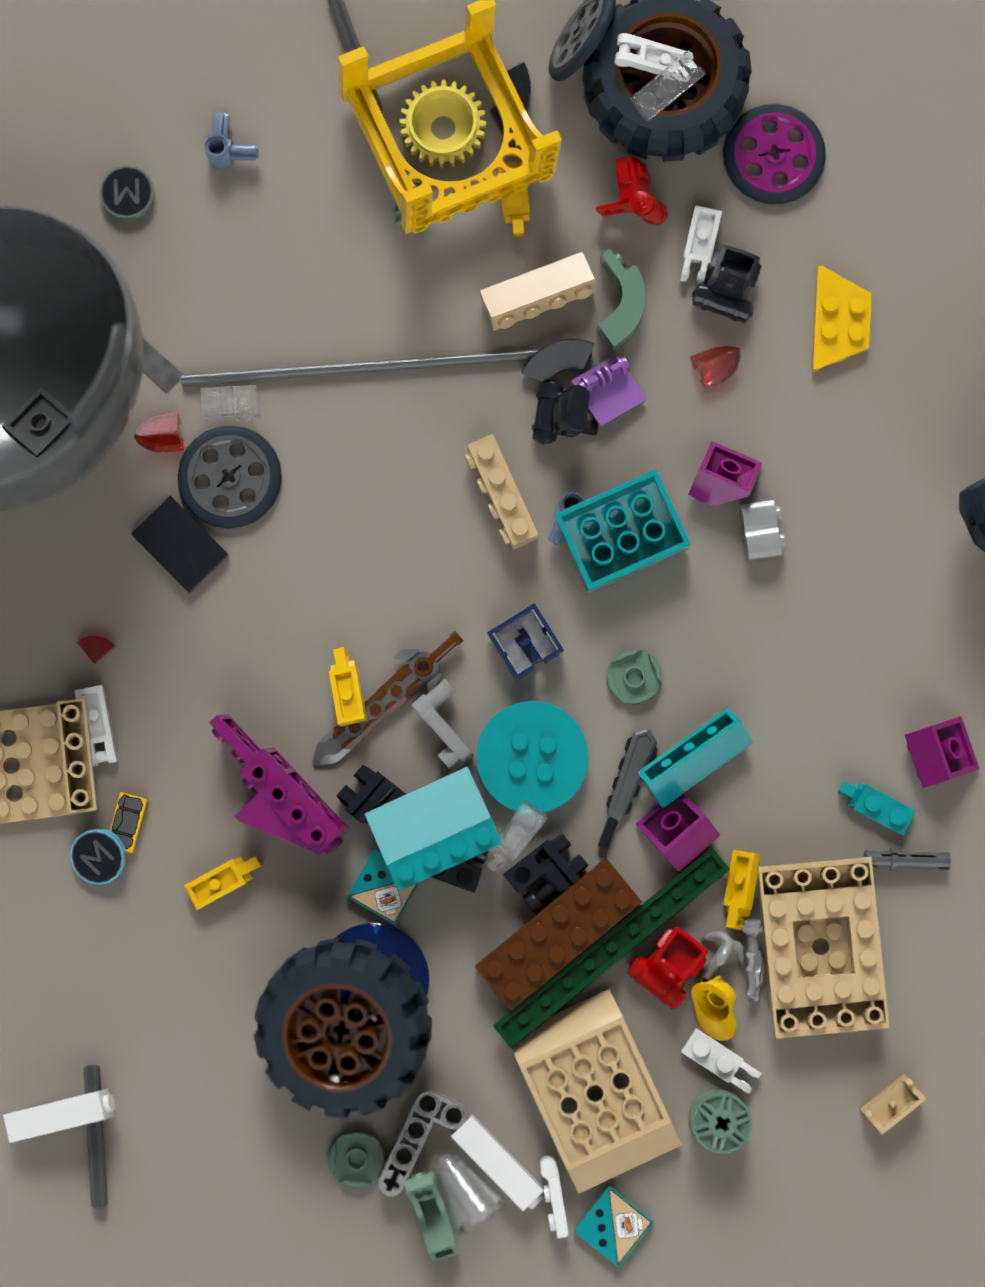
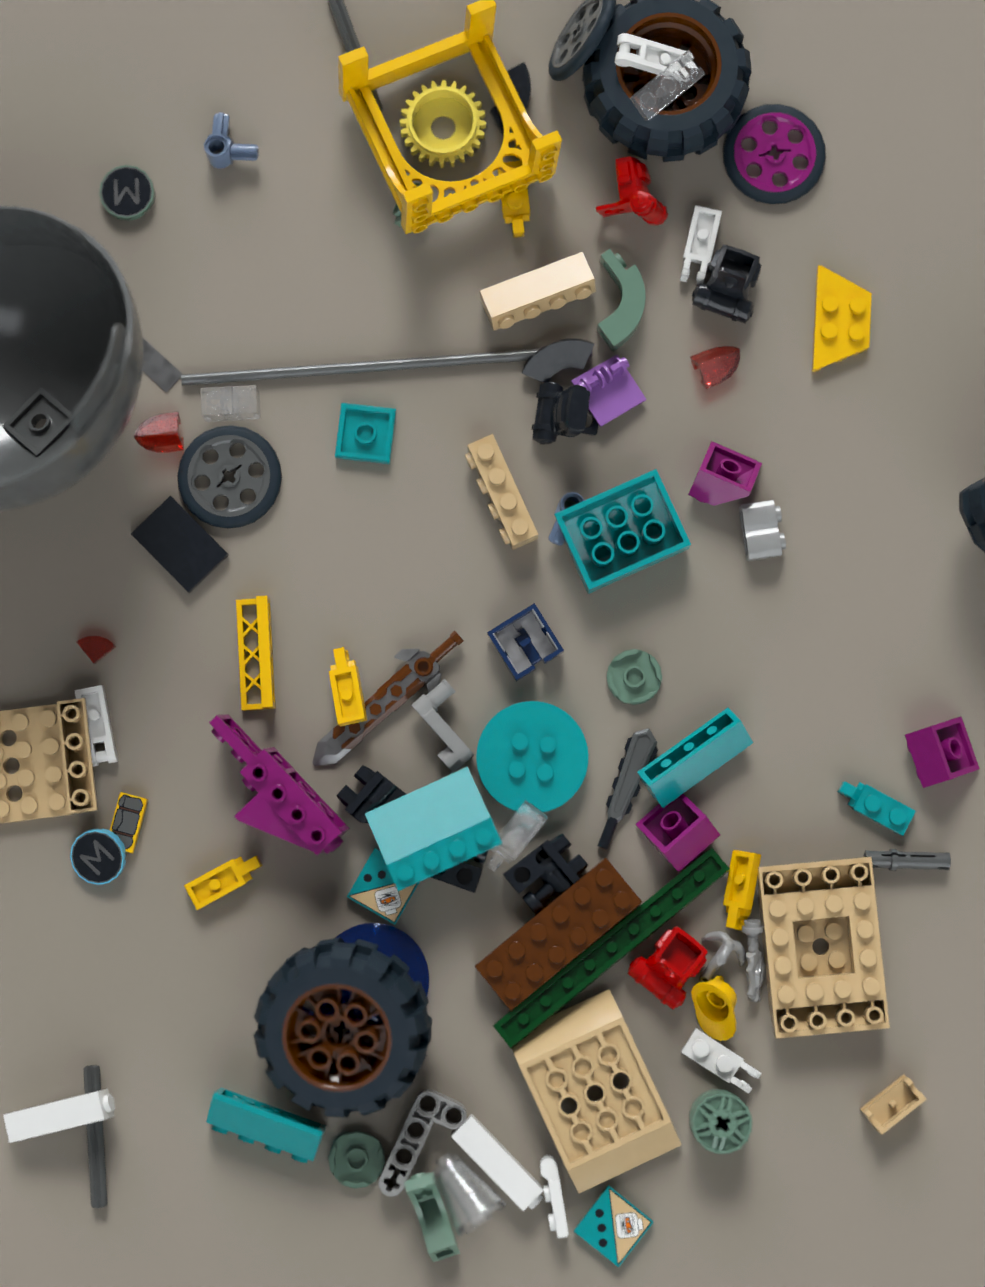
(265, 653): none -> yellow fence
(265, 1124): none -> teal slope
(365, 433): none -> teal tile

